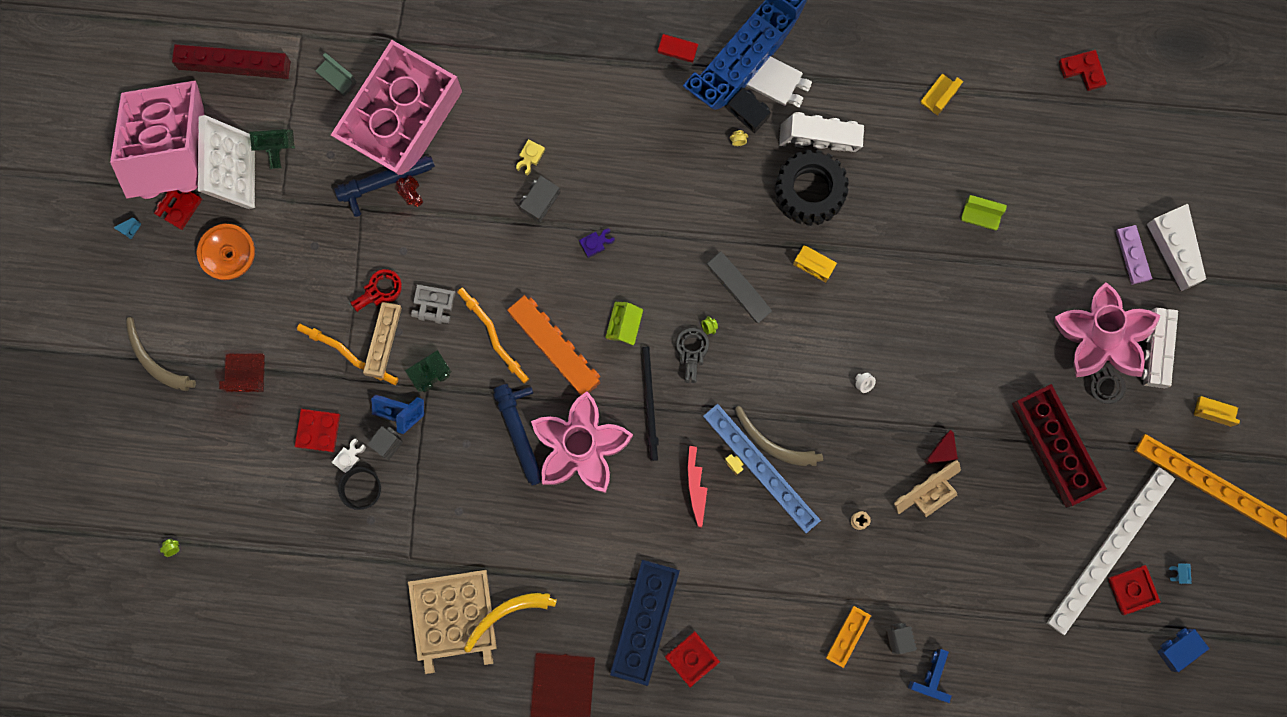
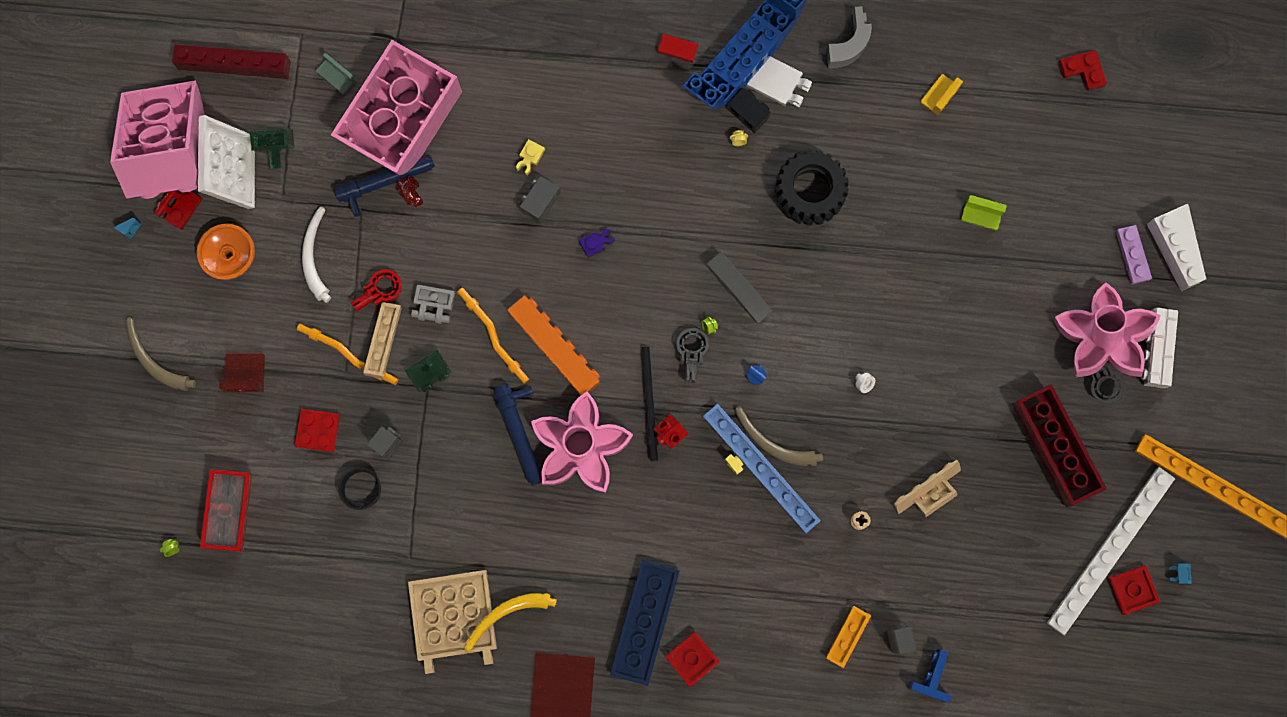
(226, 510): none -> clear brick
(310, 273): none -> white animal
(347, 458): white plate -> none
(401, 413): blue bracket -> none
(624, 322): lime panel -> none
(670, 432): none -> red brick
(697, 493): coral slope -> none
(756, 375): none -> blue plate
(814, 263): yellow panel -> none
(821, 133): white wedge -> none
(848, 52): none -> light grey arch
(944, 451): dark red slope -> none
(1183, 649): blue brick -> none
(1216, 411): yellow panel -> none

